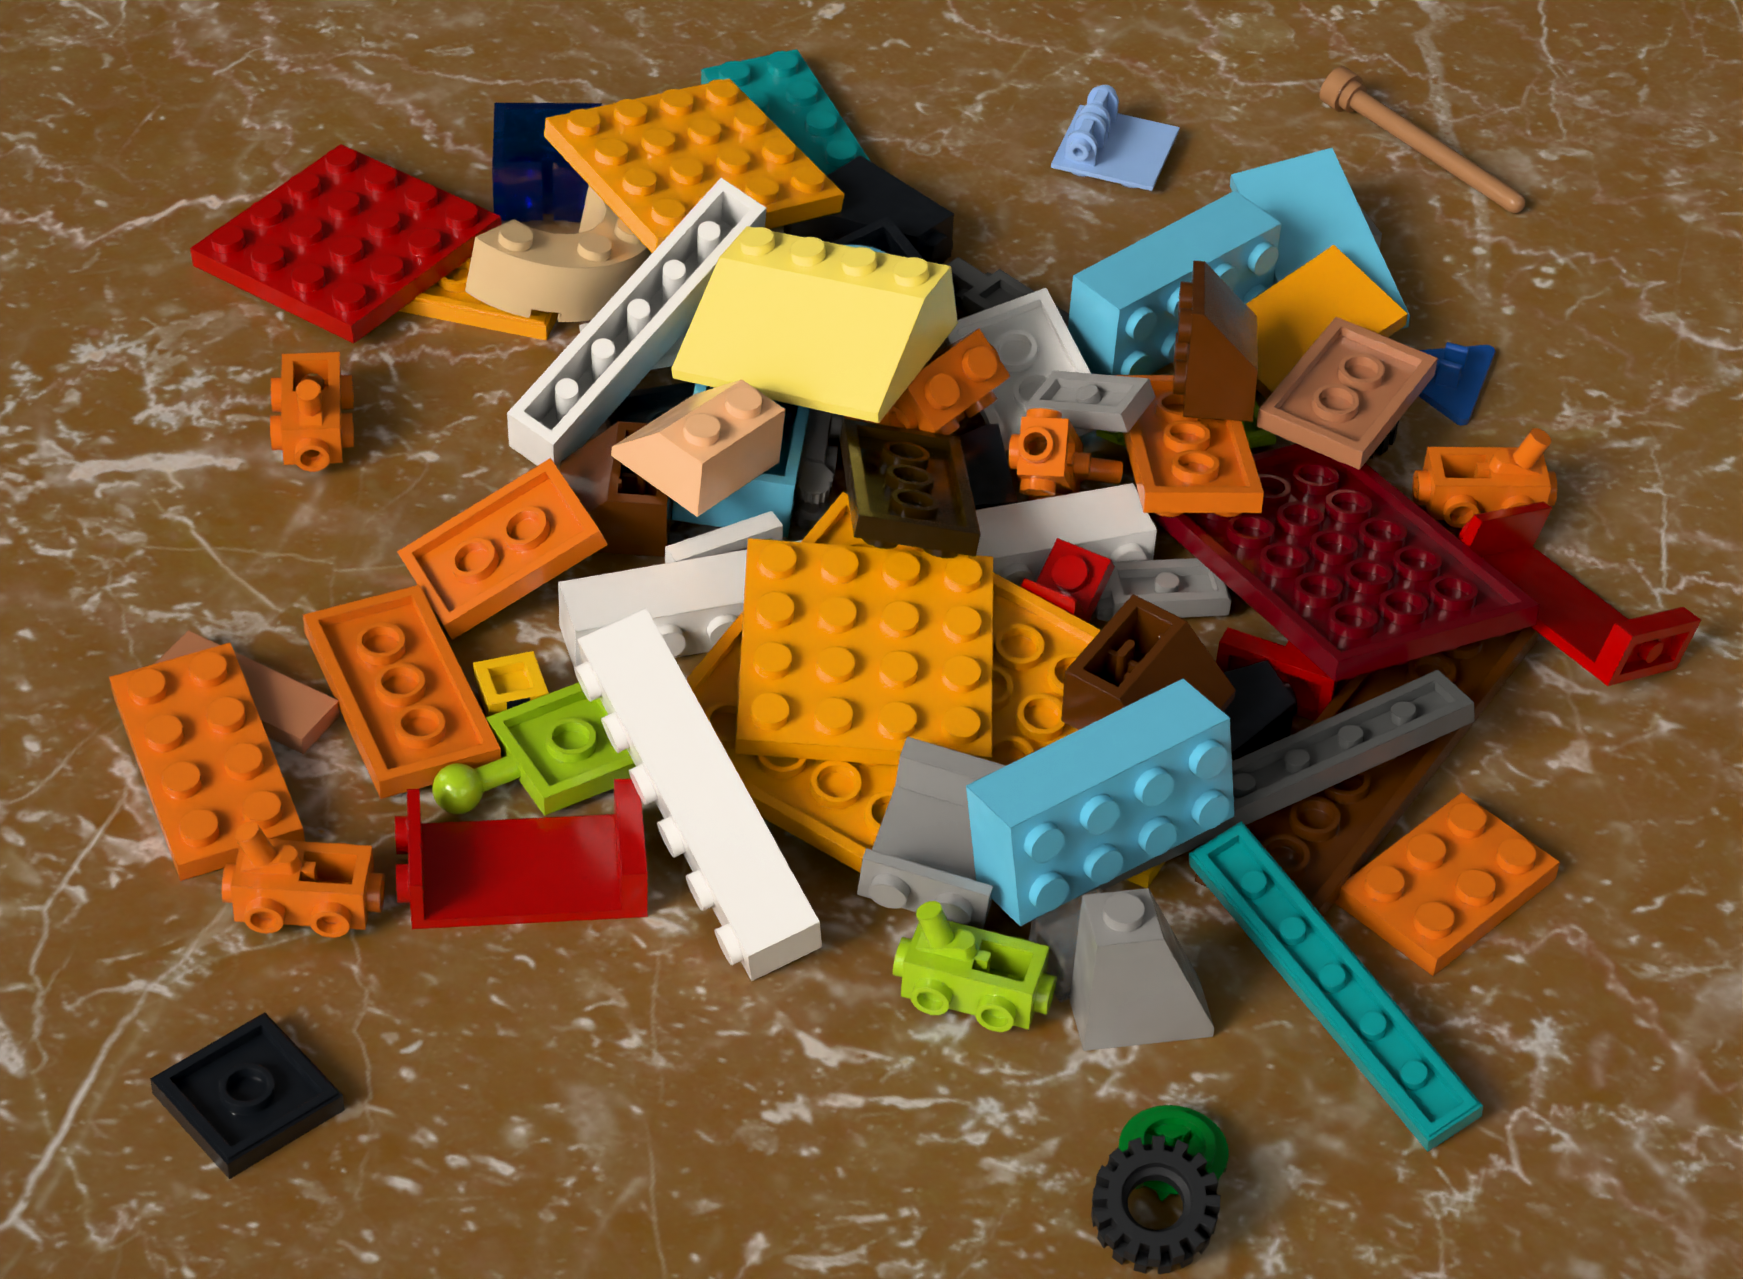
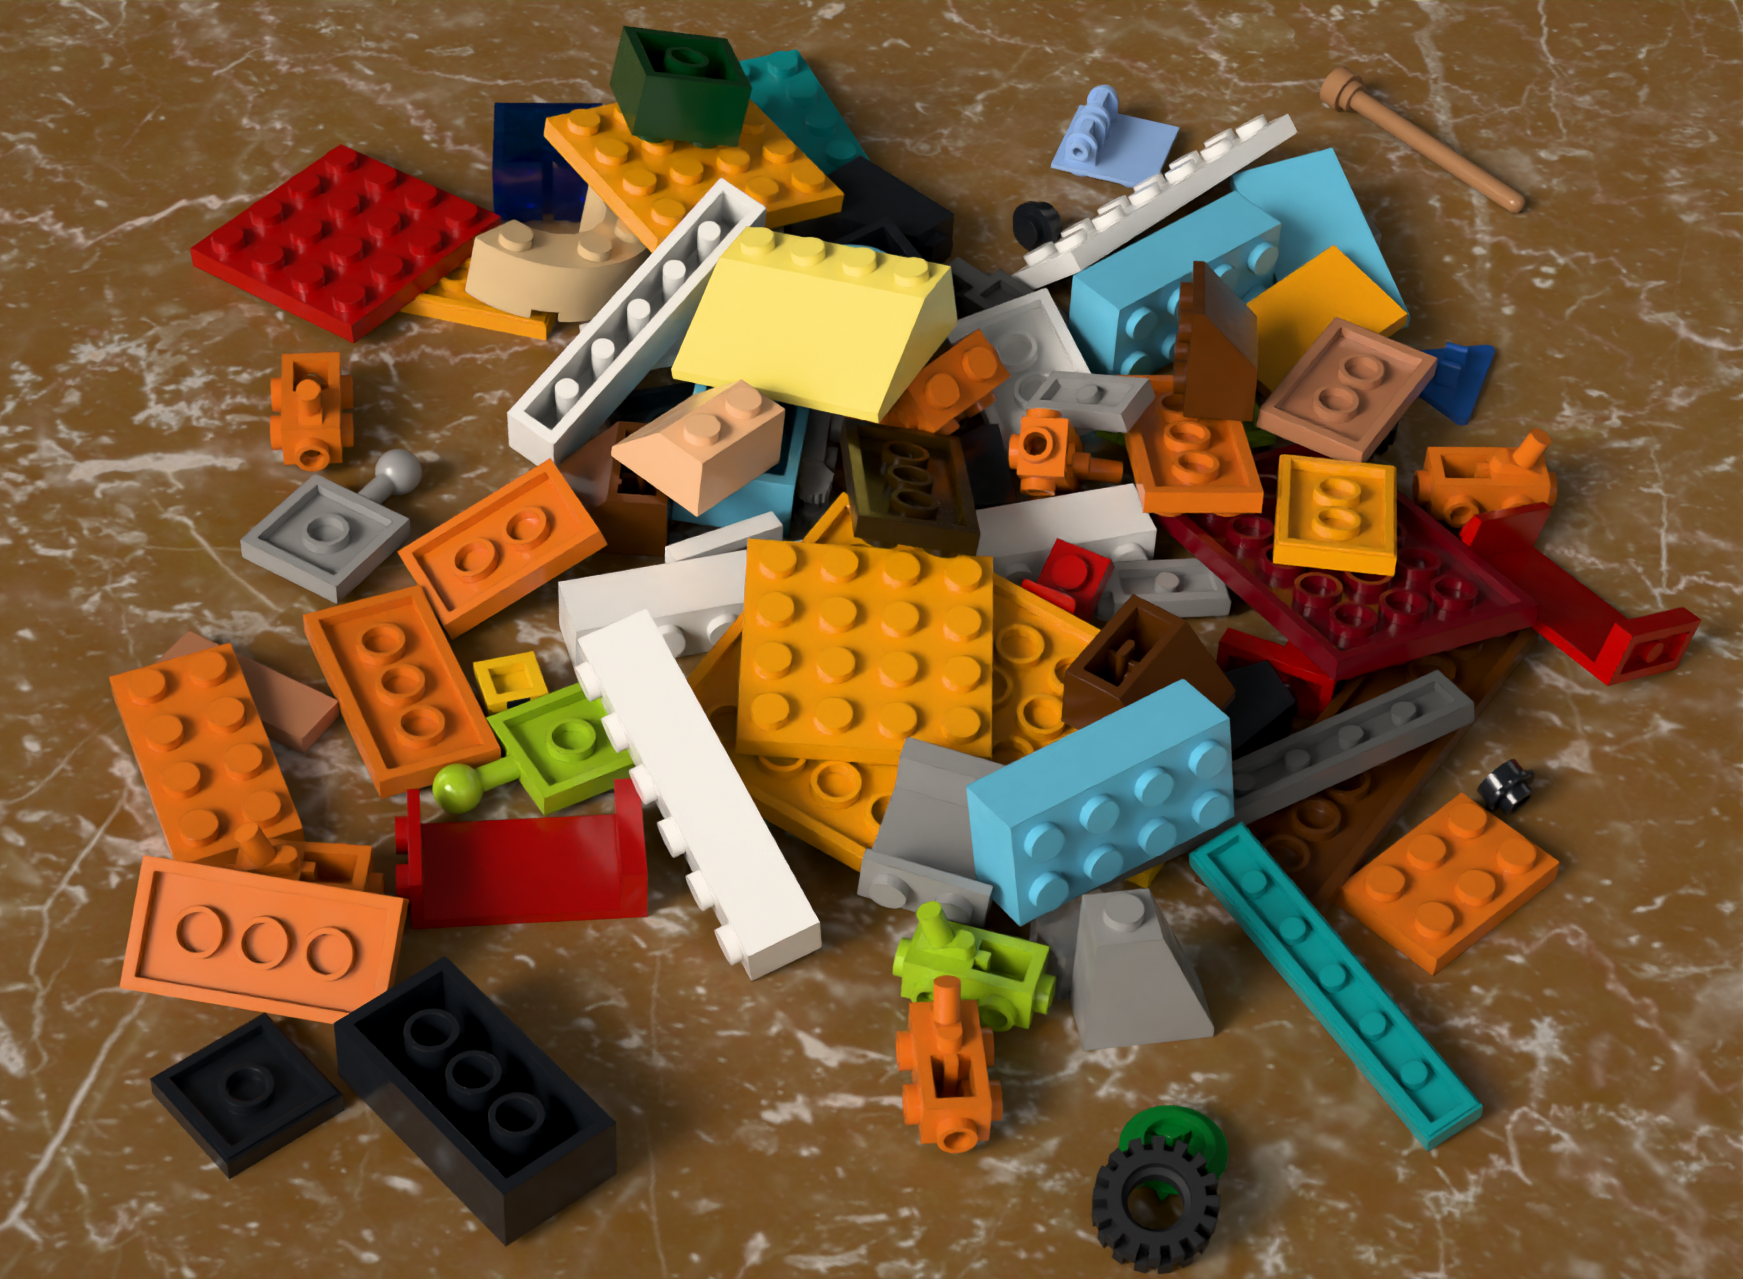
(260, 941): none -> orange plate
(332, 535): none -> light grey plate
(476, 1100): none -> black brick
(680, 87): none -> dark green brick
(948, 1068): none -> orange brick
(1036, 224): none -> black plate
(1152, 200): none -> white plate
(1336, 515): none -> light orange tile
(1507, 788): none -> black plate

